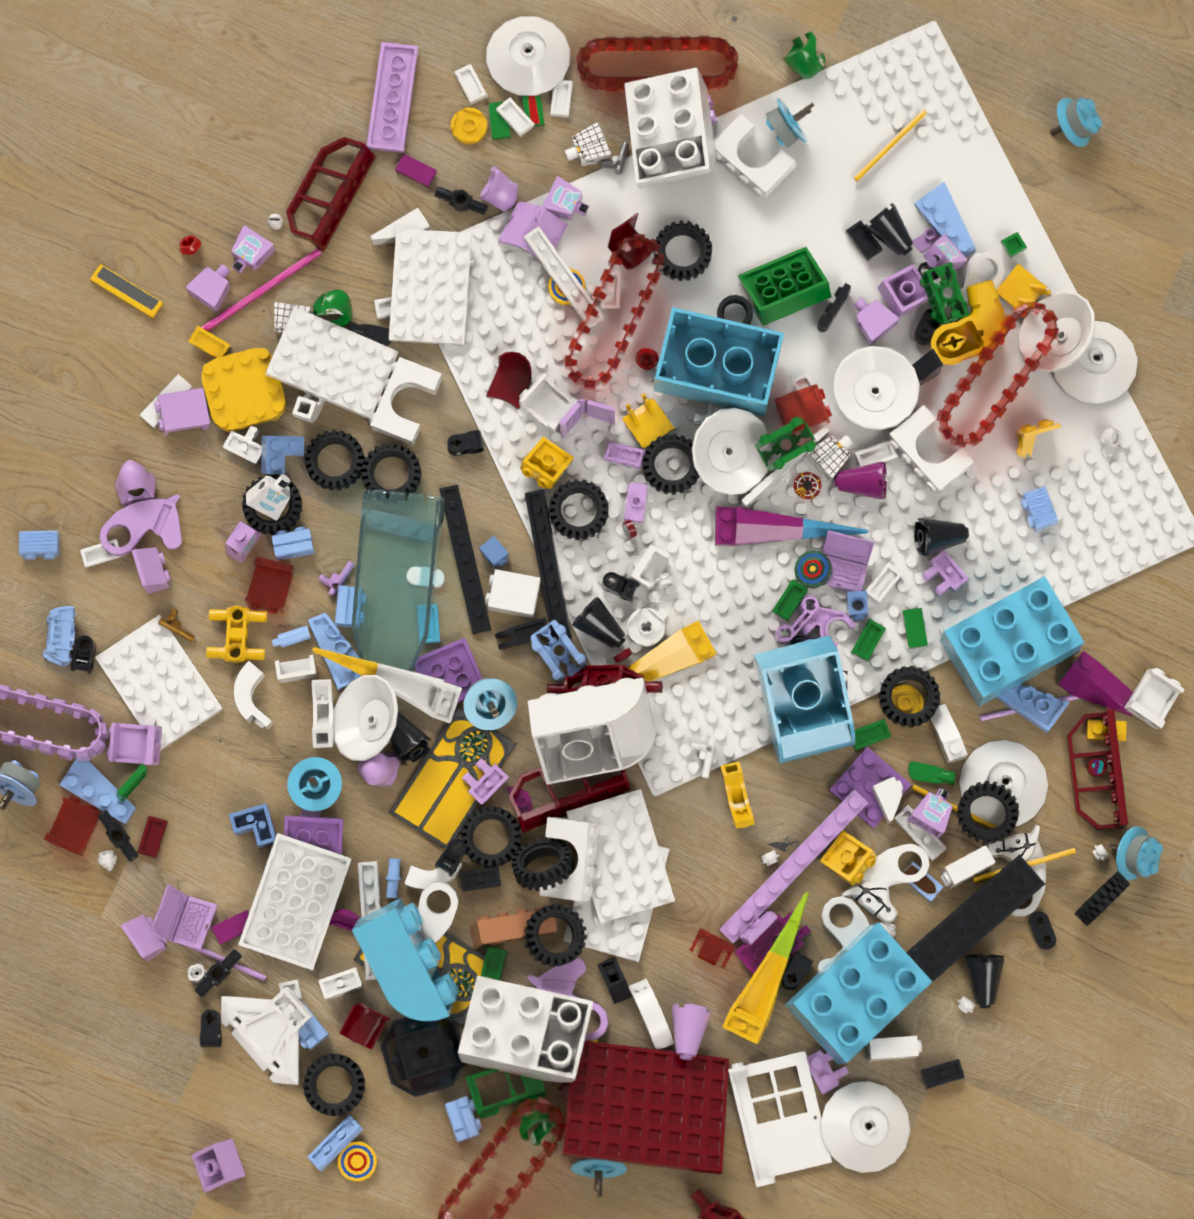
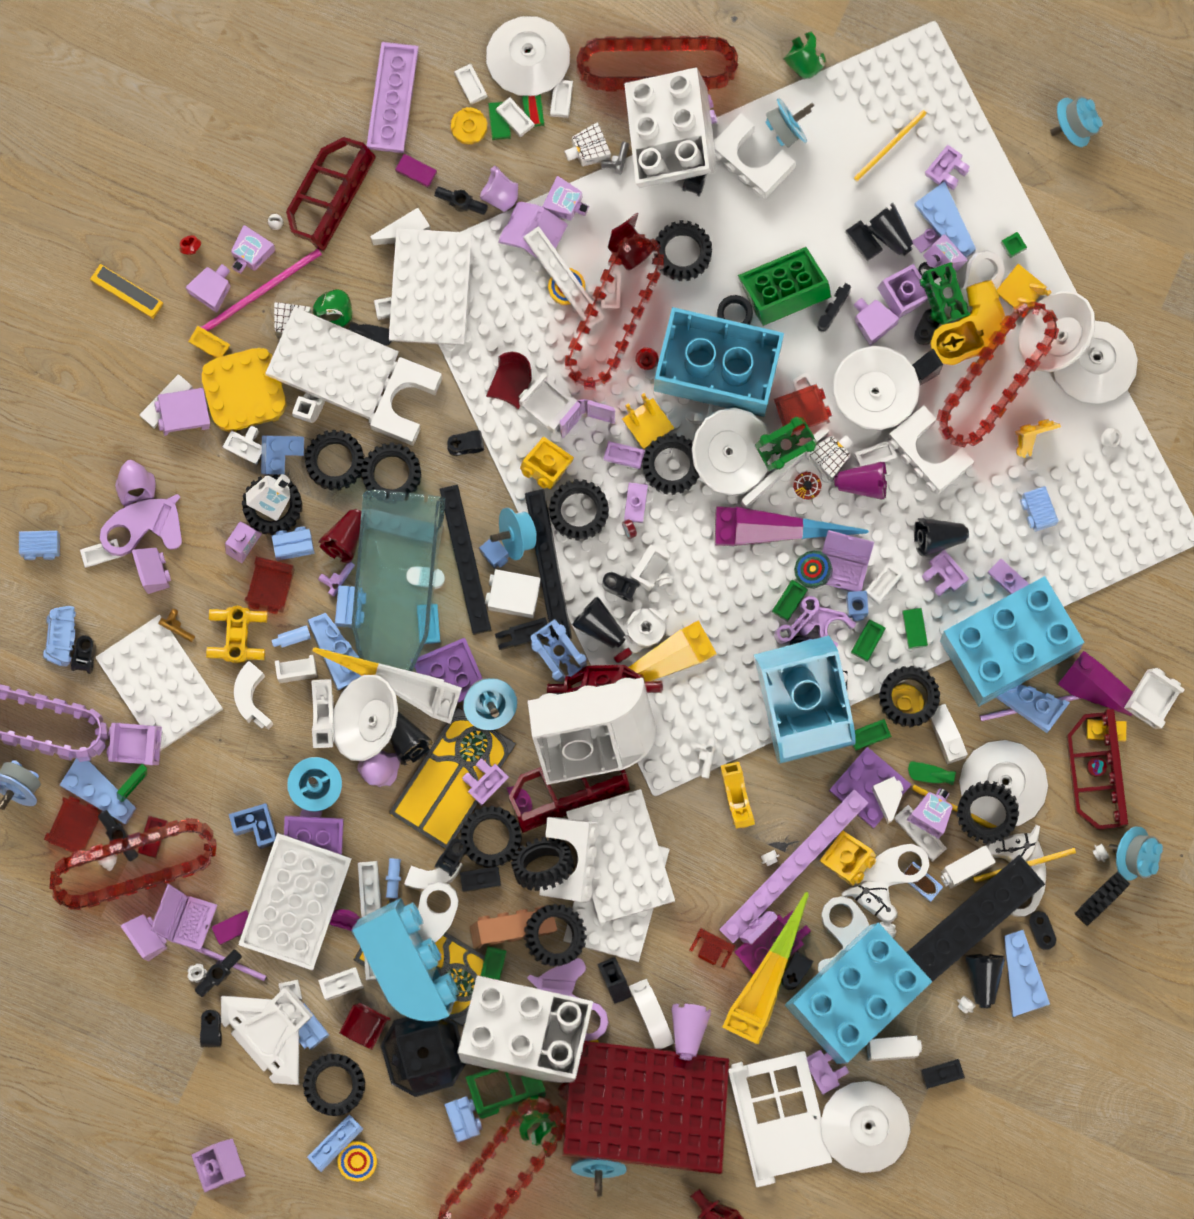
(120, 845): none -> clear red piece
(343, 537): none -> dark red cone
(516, 532): none -> medium azure piece
(694, 184): none -> black piece
(944, 164): none -> lavender plate
(1007, 577): none -> lavender plate
(1024, 979): none -> light blue wing

